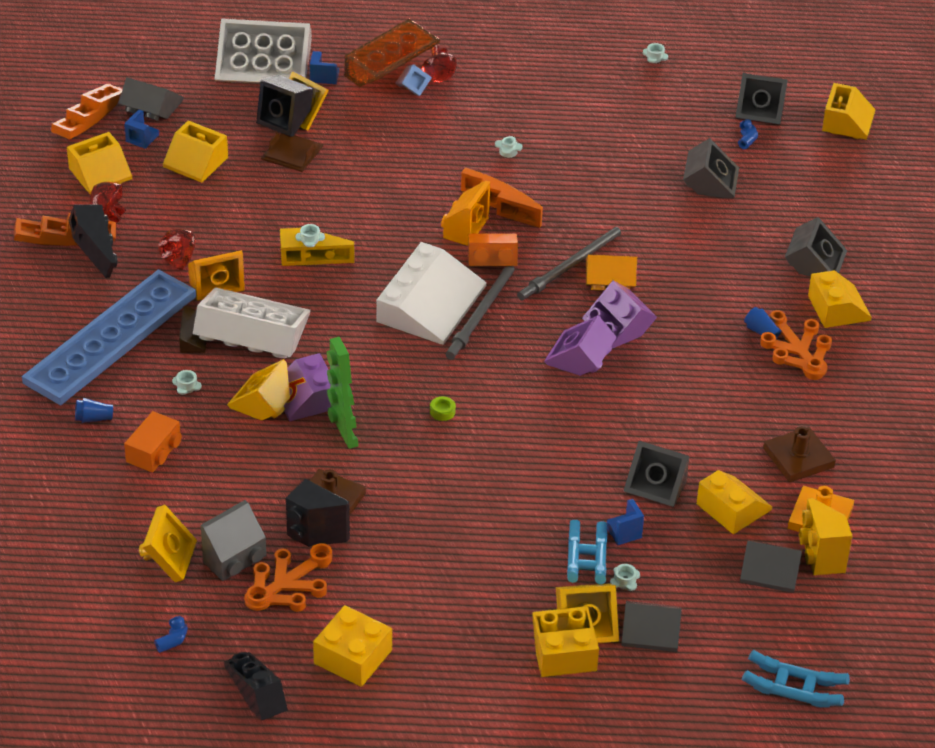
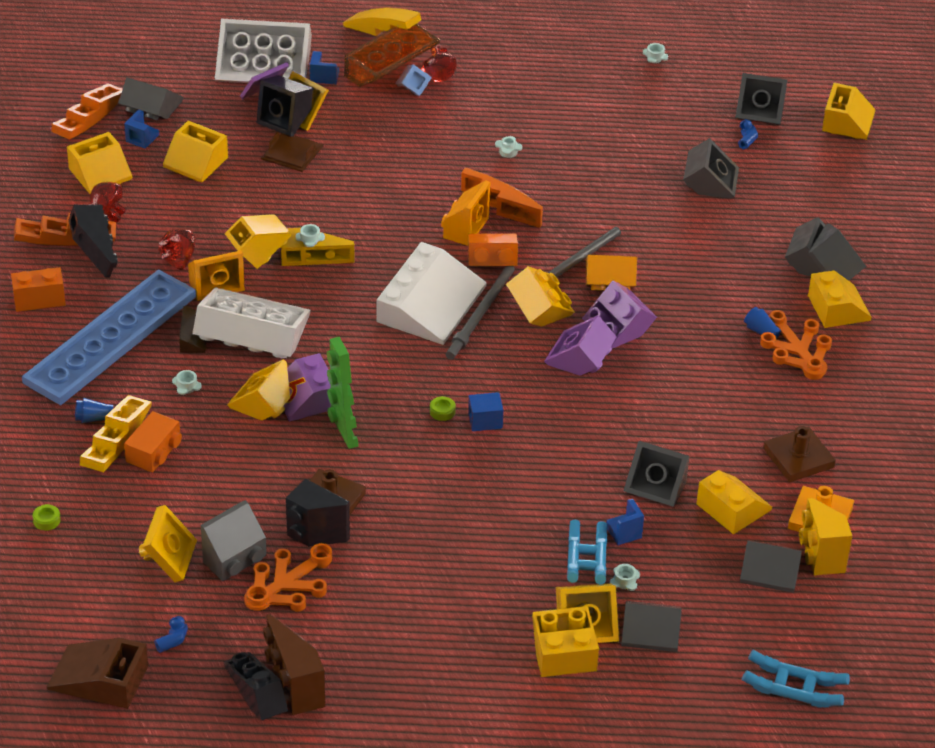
(38, 289): none -> orange brick
(46, 517): none -> lime tile
(101, 671): none -> reddish brown slope
(118, 427): none -> yellow slope
(254, 84): none -> medium lavender piece
(258, 237): none -> yellow slope
(296, 666): none -> reddish brown slope
(352, 645): yellow brick -> none
(382, 19): none -> yellow slope
(485, 411): none -> blue panel
(540, 296): none -> yellow slope
(834, 252): none -> dark grey slope

